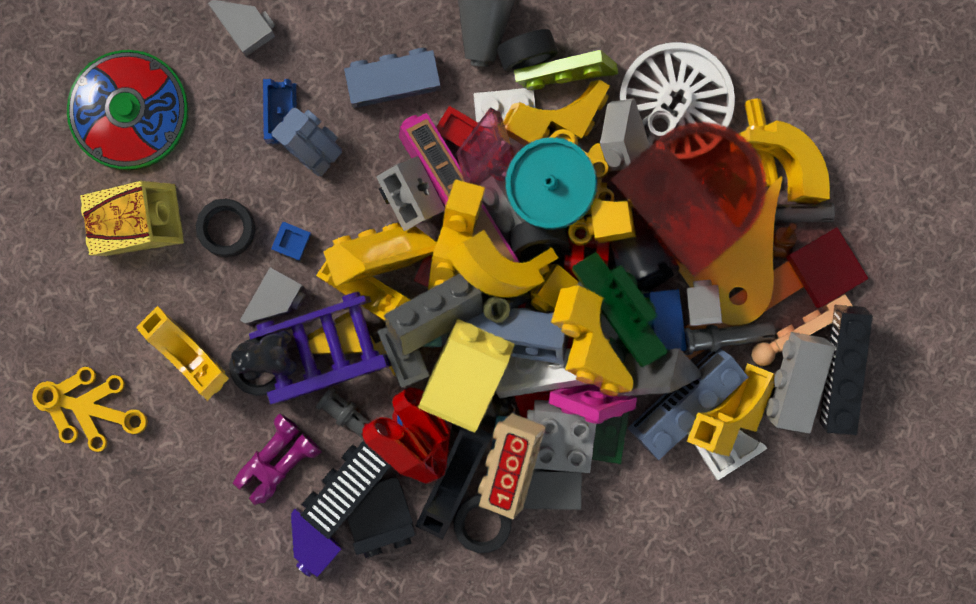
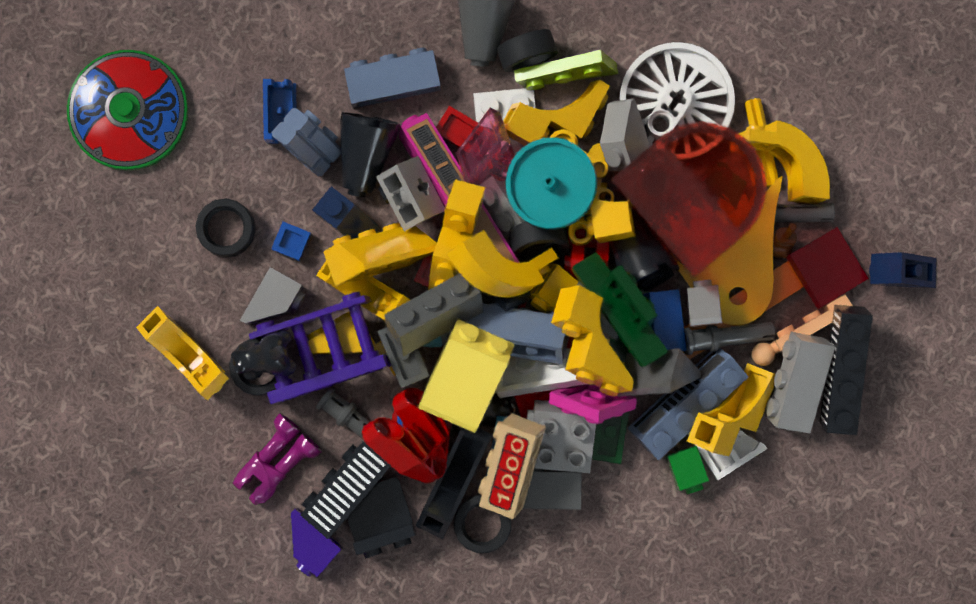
(84, 407): yellow plant -> none
(131, 218): slope -> none
(244, 24): light grey slope -> none
(343, 214): none -> dark blue slope
(364, 150): none -> black cone
(500, 307): olive hinge -> none
(687, 470): none -> green brick
(902, 270): none -> dark blue slope

